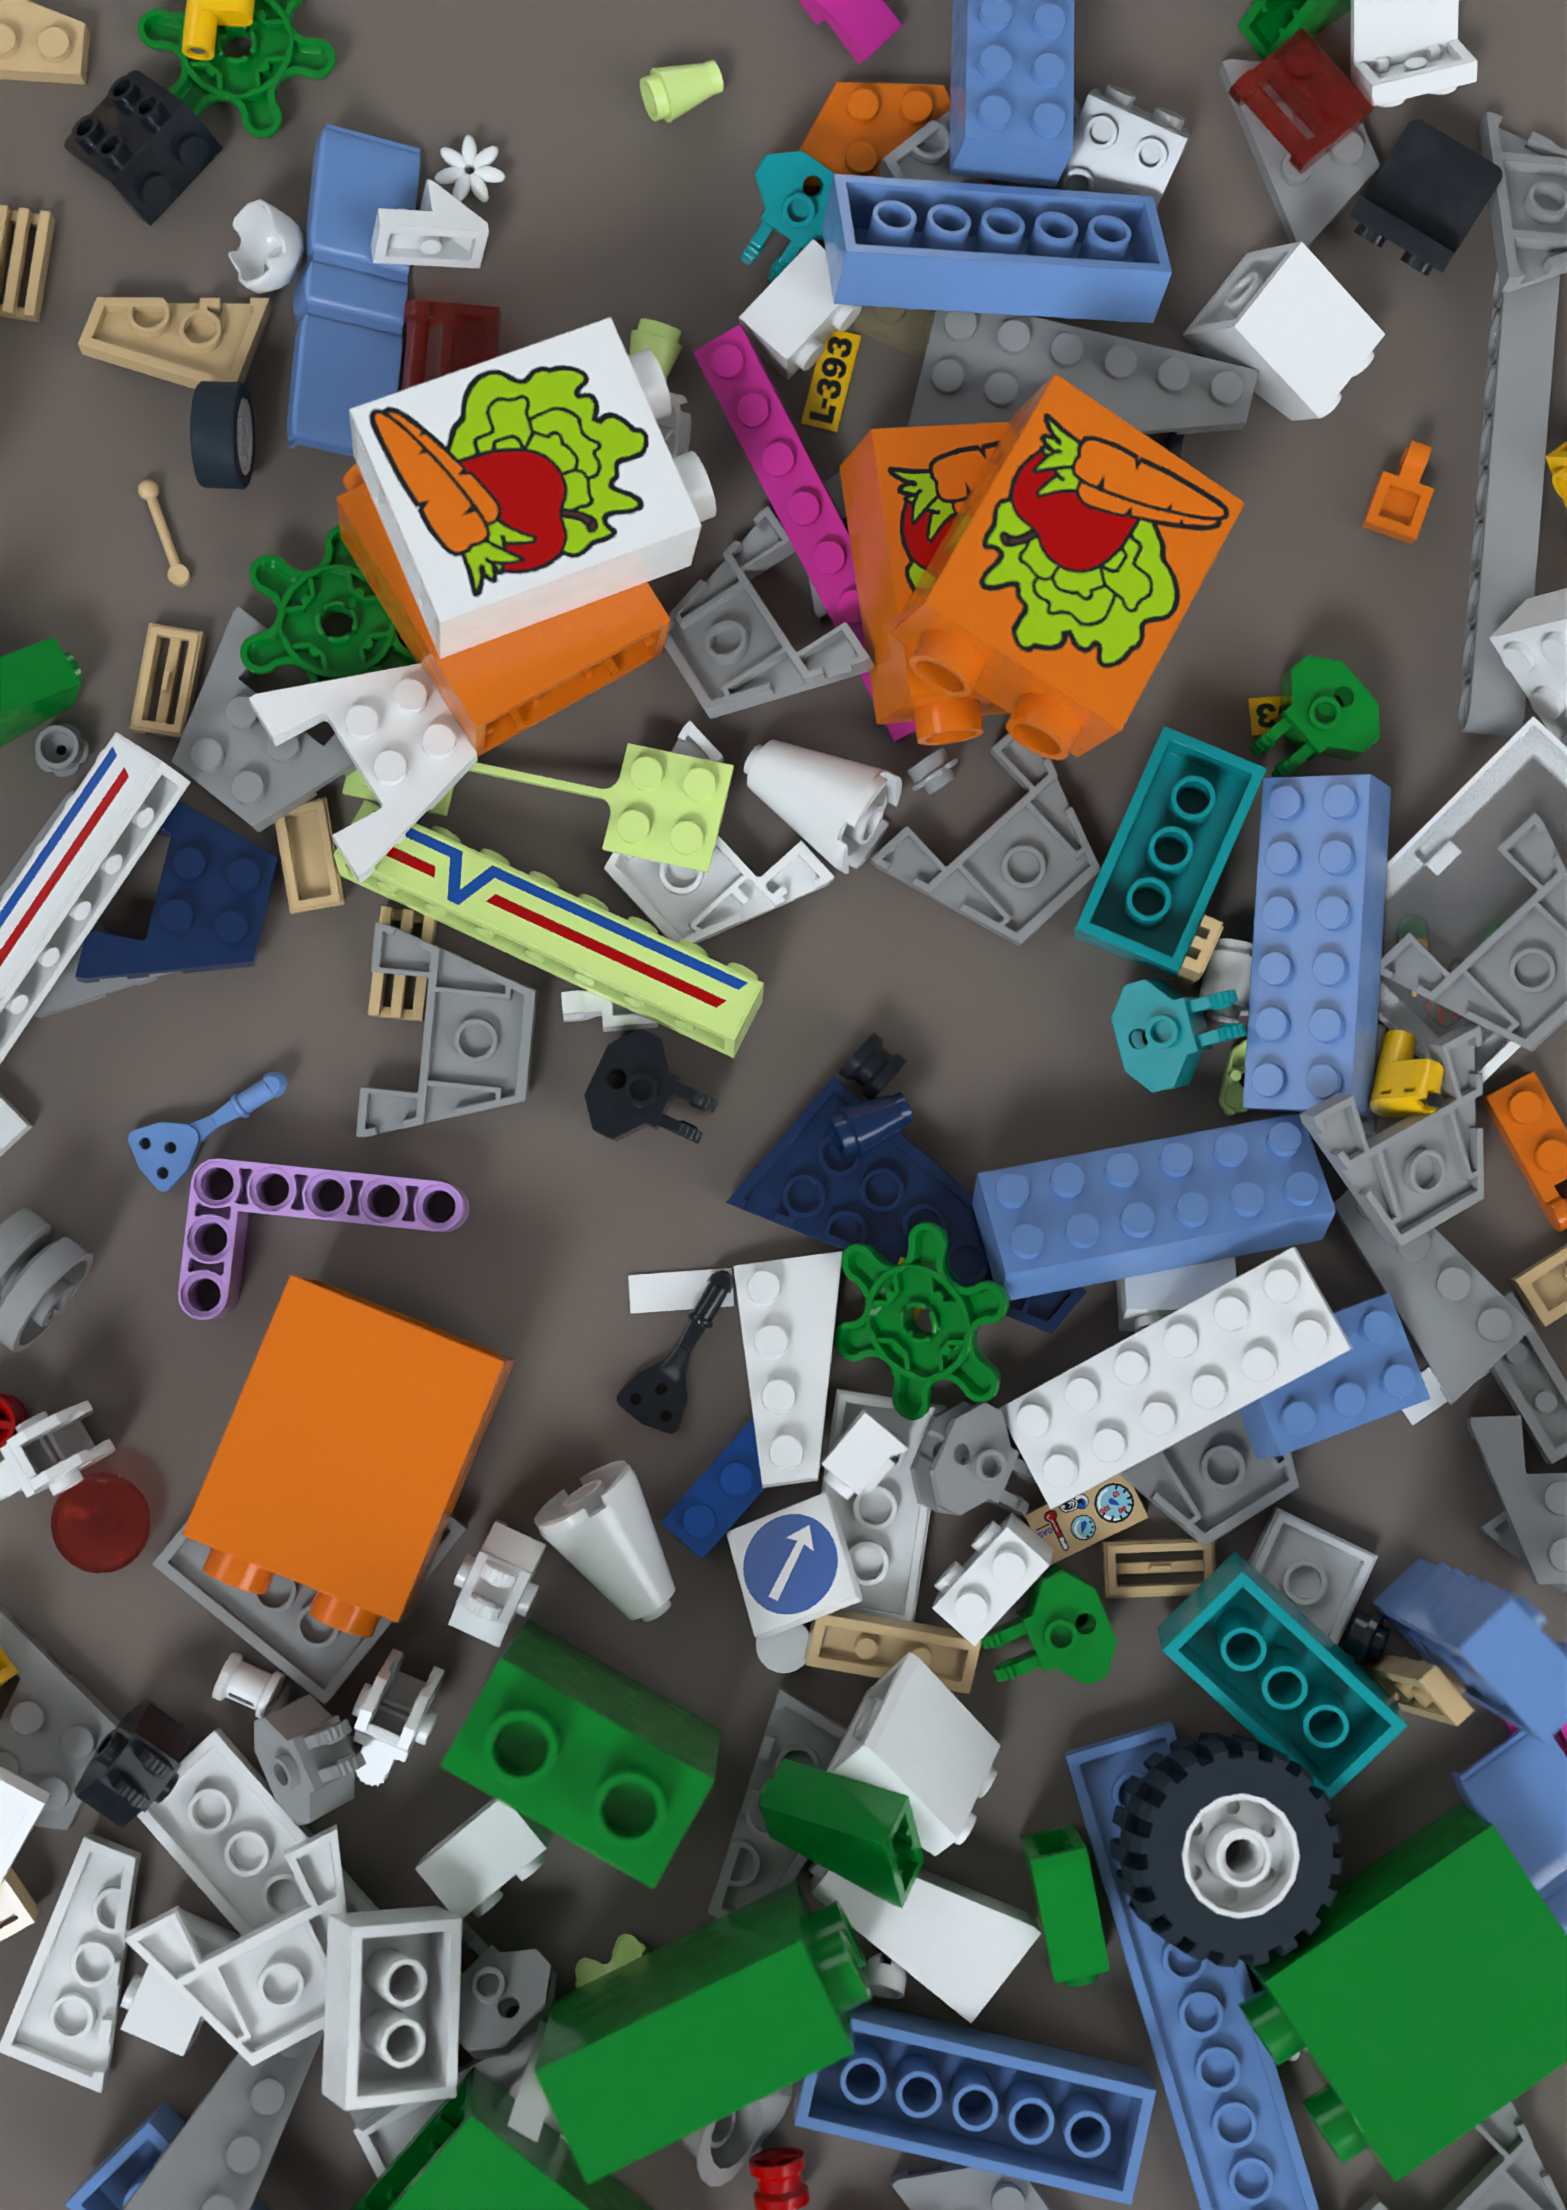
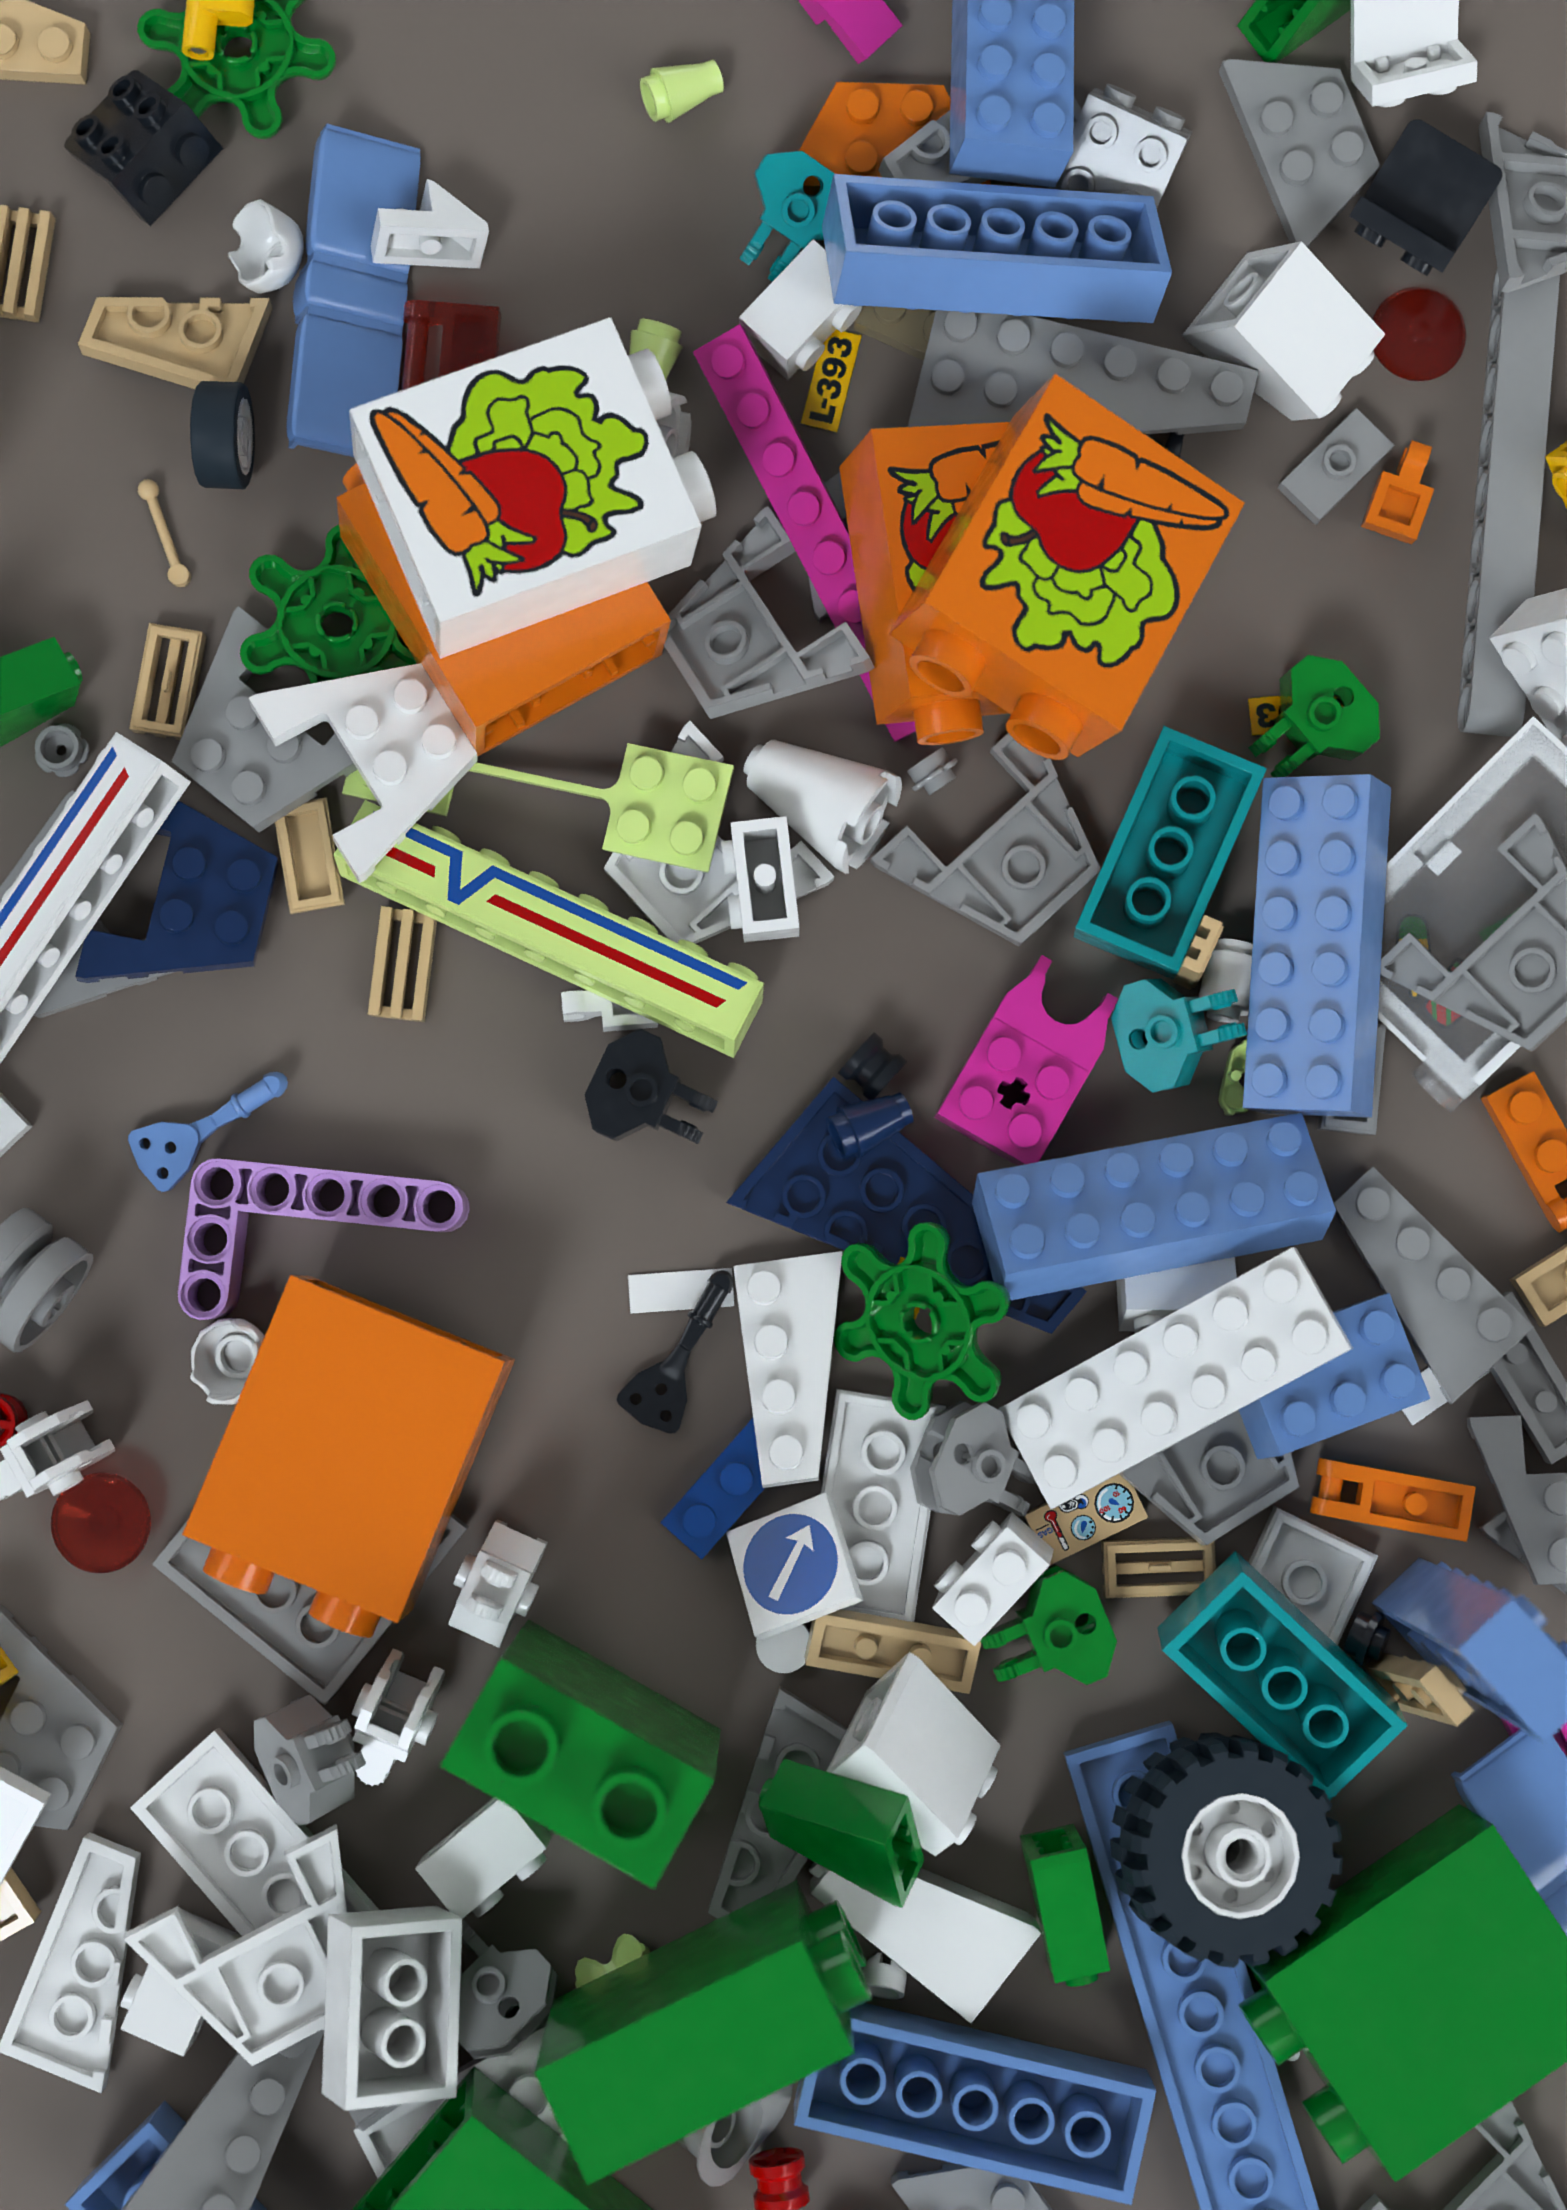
(135, 1764): black hinge -> none
(224, 1358): none -> white hair
(248, 1685): white bush -> none
(469, 163): white plant -> none
(473, 1037): light grey wing -> none
(530, 2102): white sticker -> none
(611, 1540): white cone -> none
(764, 879): none -> white brick
(861, 1456): white window -> none
(1039, 1056): none -> dark pink brick
(1313, 91): clear red plate -> none
(1335, 466): none -> light grey plate
(1395, 1500): none -> orange plate
(1402, 1083): yellow piece -> none
(1421, 334): none -> clear red piece
(1421, 1165): light grey wing -> none

